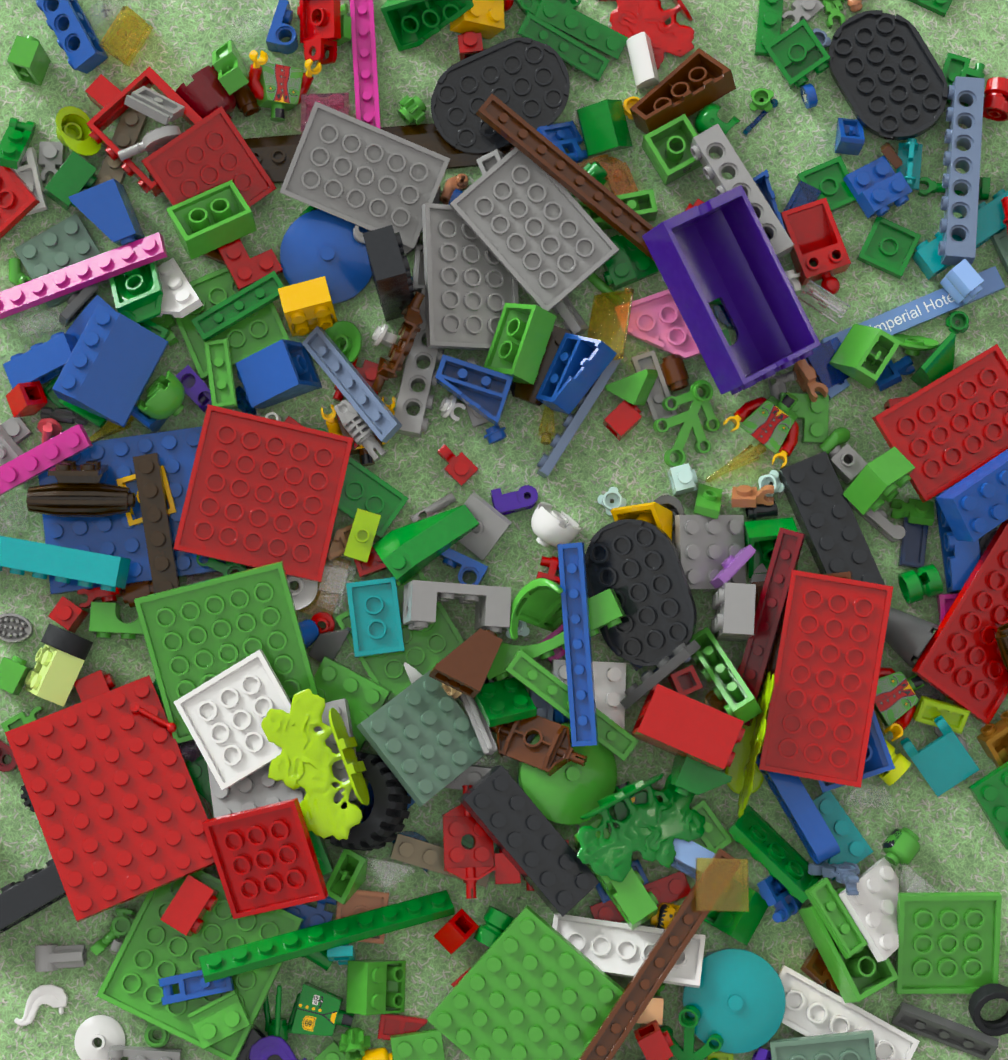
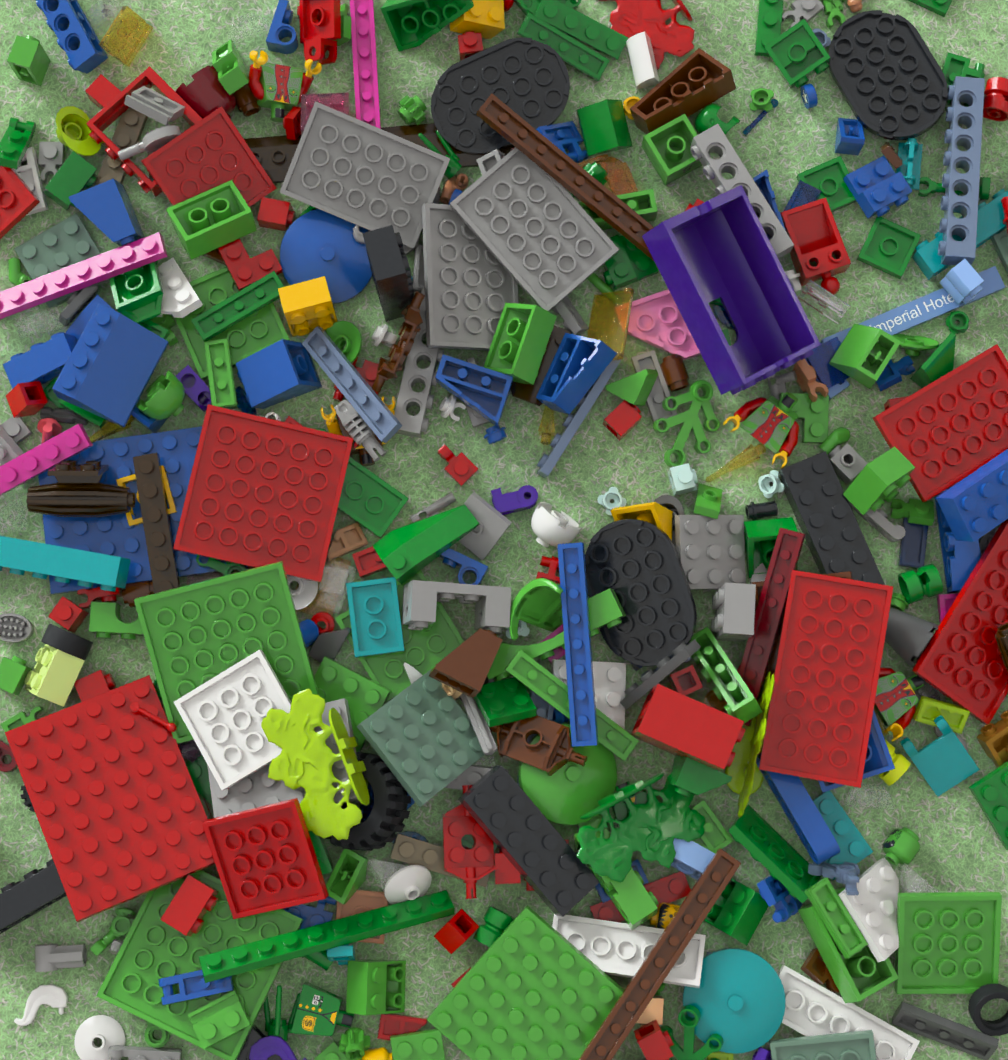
(275, 214): none -> red brick
(292, 123): none -> red plate
(362, 535): lime plate -> none
(407, 884): none -> white dish
(453, 165): none -> green plant
(722, 885): clear yellow plate -> none
(732, 565): medium lavender plate -> none
(749, 497): nougat plate -> none
(898, 602): none -> bright green plate

